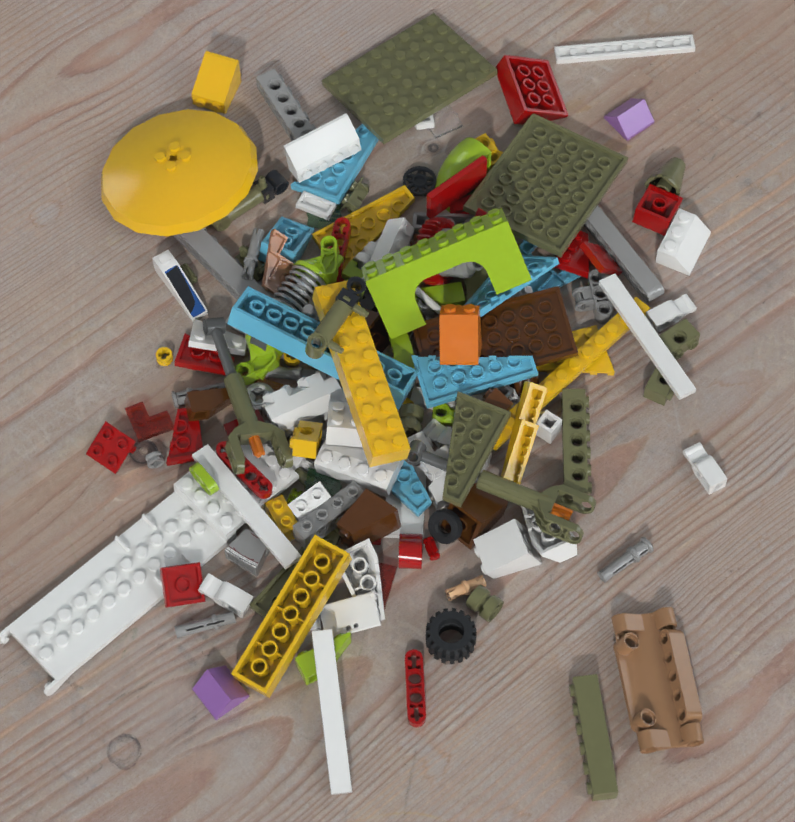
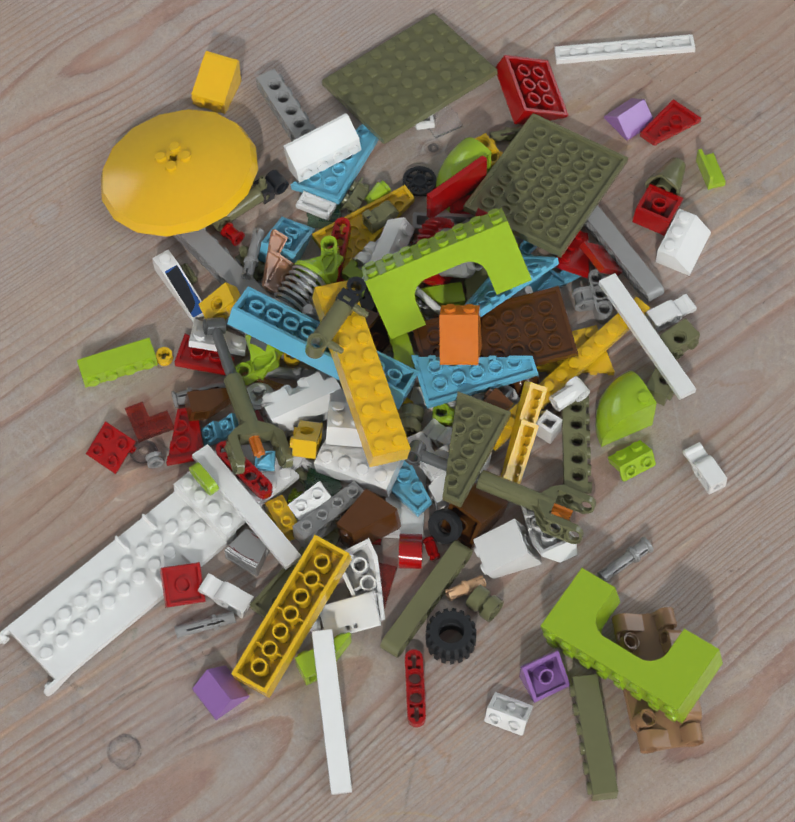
(117, 362): none -> lime brick
(219, 431): none -> medium azure slope
(220, 302): none -> yellow brick
(232, 234): none -> red bush
(266, 462): none -> medium azure tile
(378, 216): none -> olive leg
(379, 190): none -> lime cone
(426, 599): none -> olive beam
(496, 135): none -> olive pin
(508, 713): none -> white bracket
(544, 676): none -> medium lavender slope
(573, 391): none -> white piece
(624, 409): none -> lime brick
(632, 460): none -> lime bracket
(666, 683): none -> lime arch
(669, 122): none -> red wing
(710, 170): none -> lime panel

